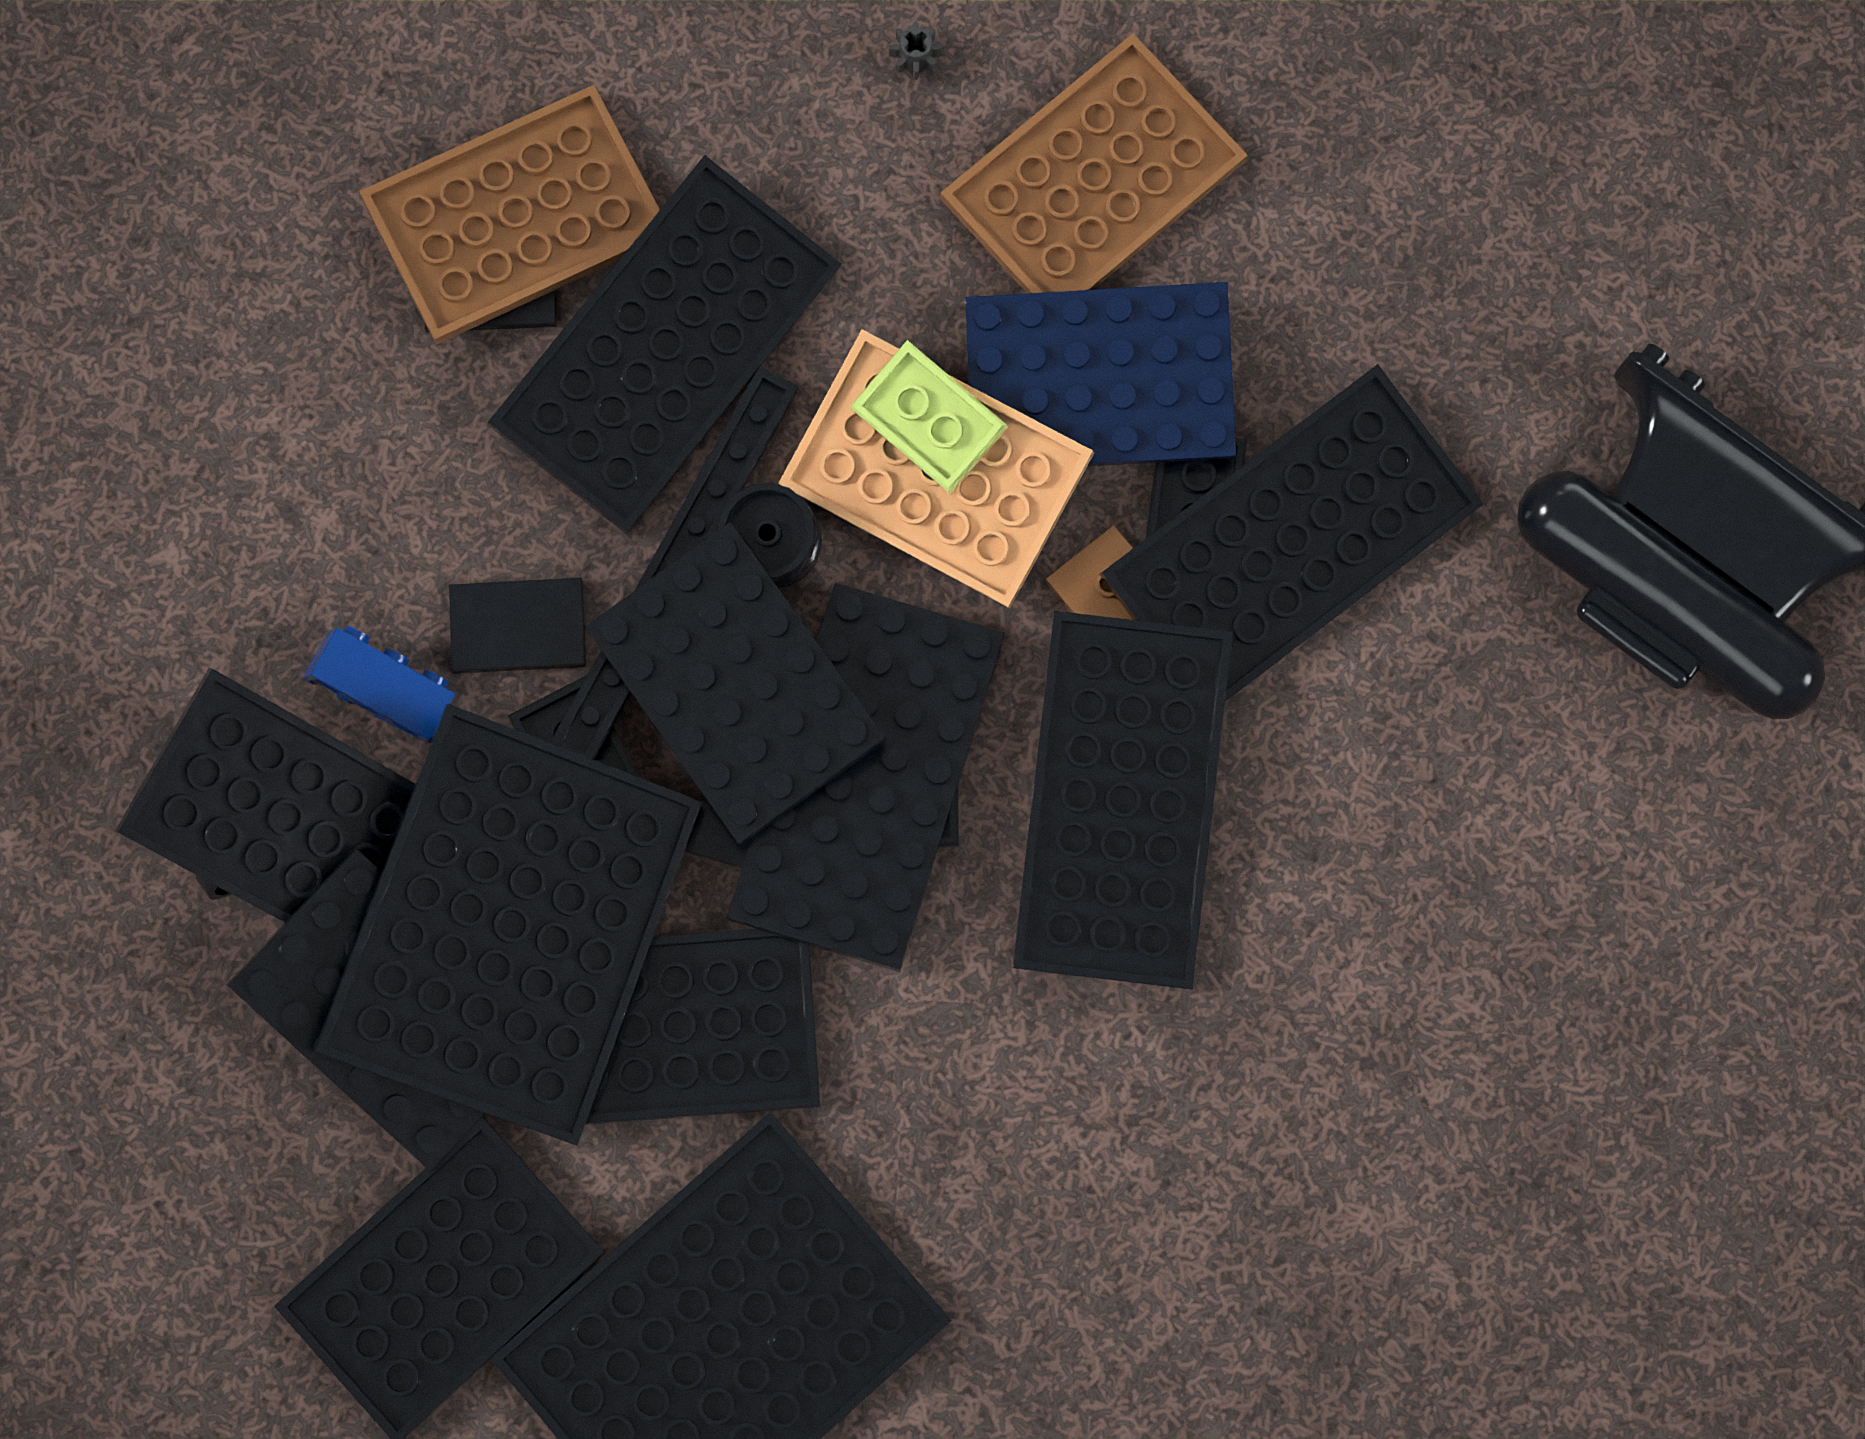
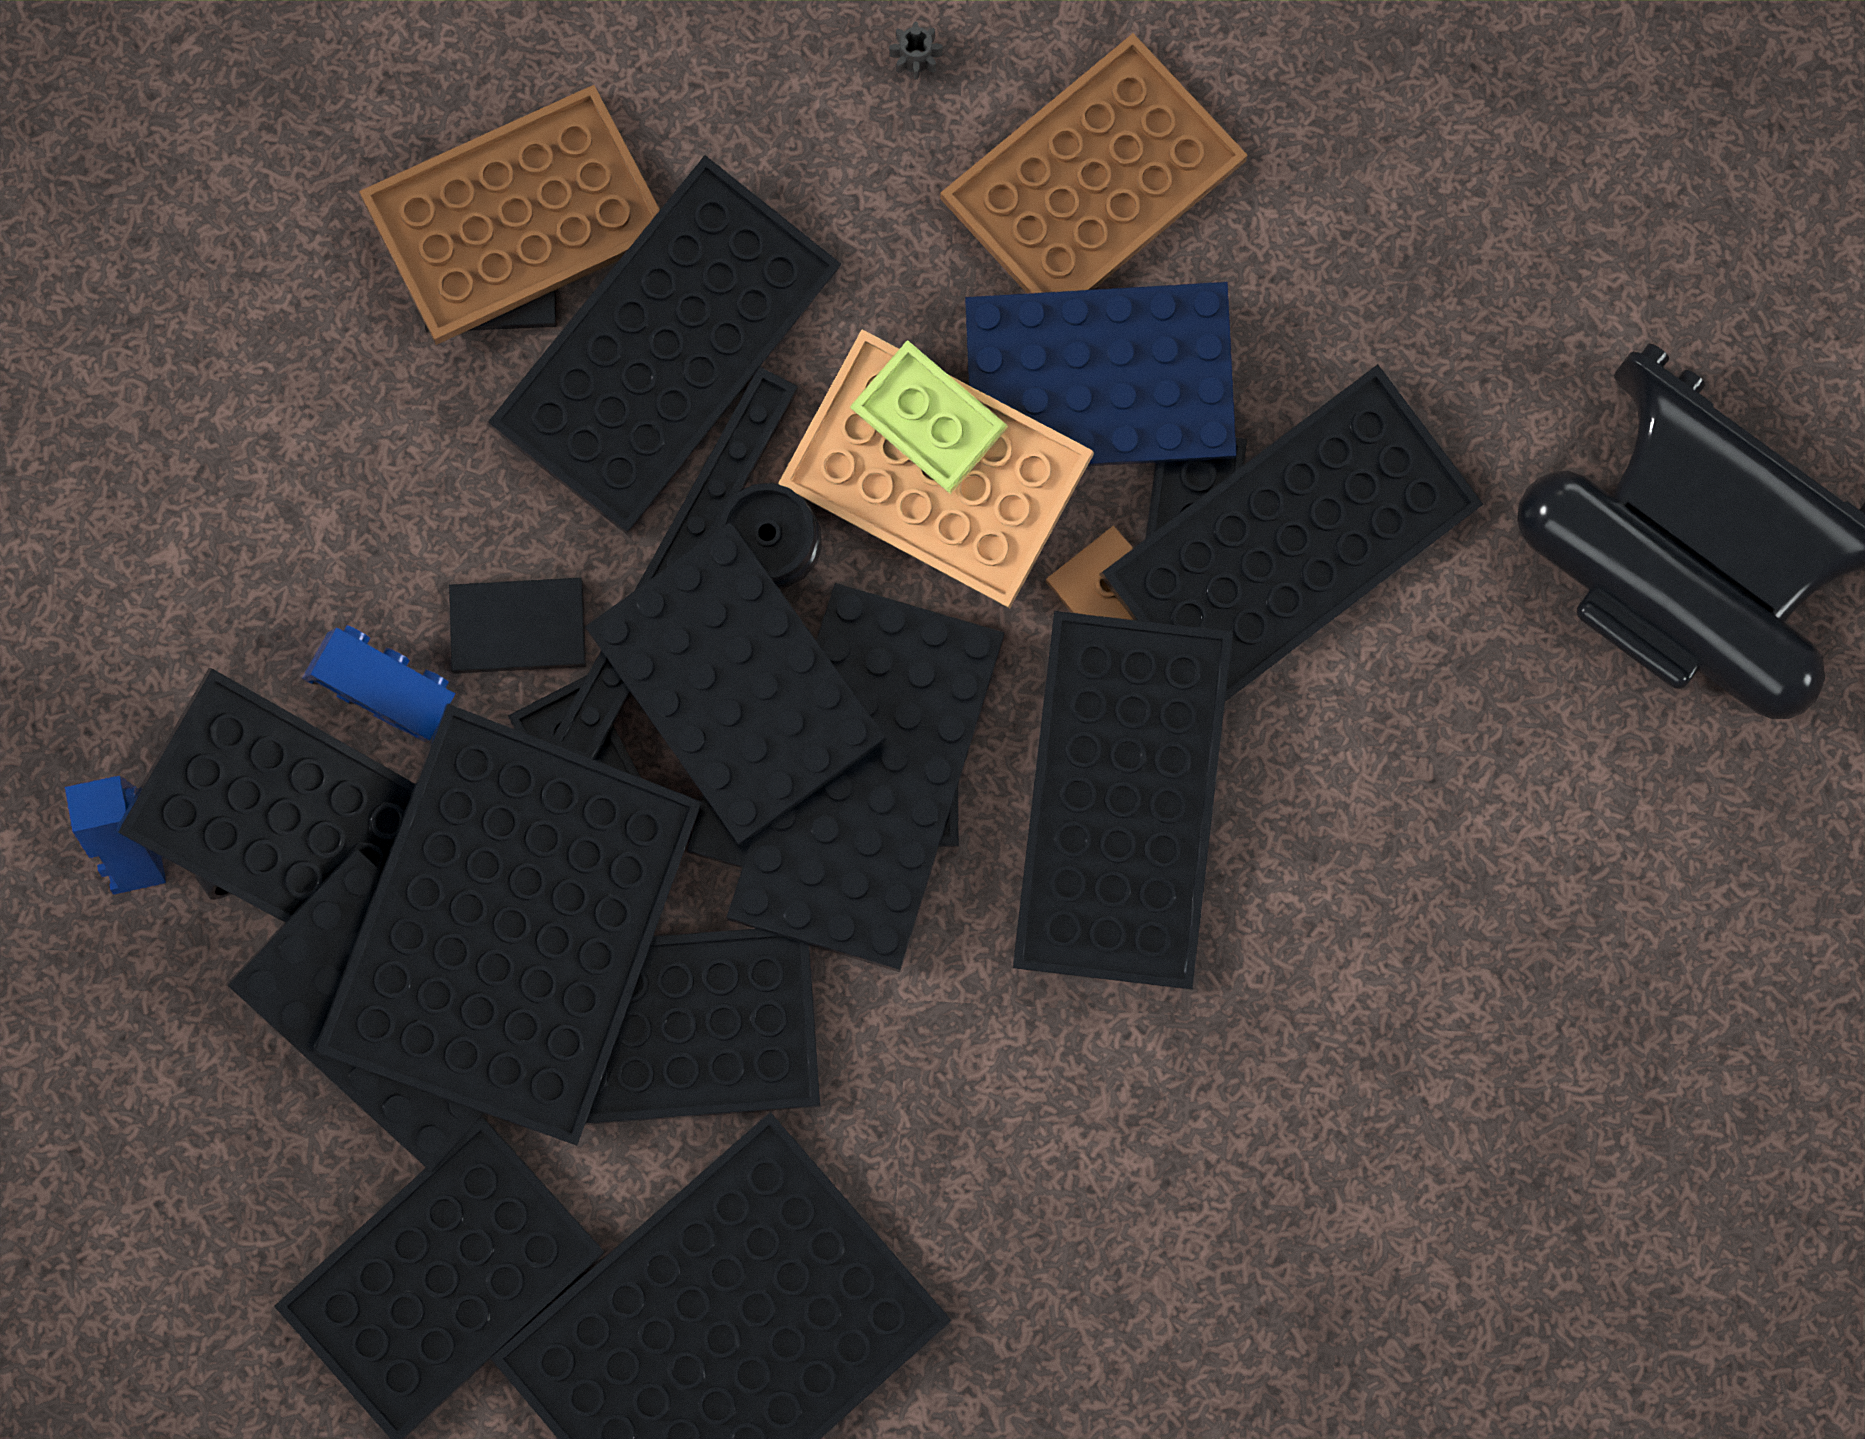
(94, 816): none -> blue wedge

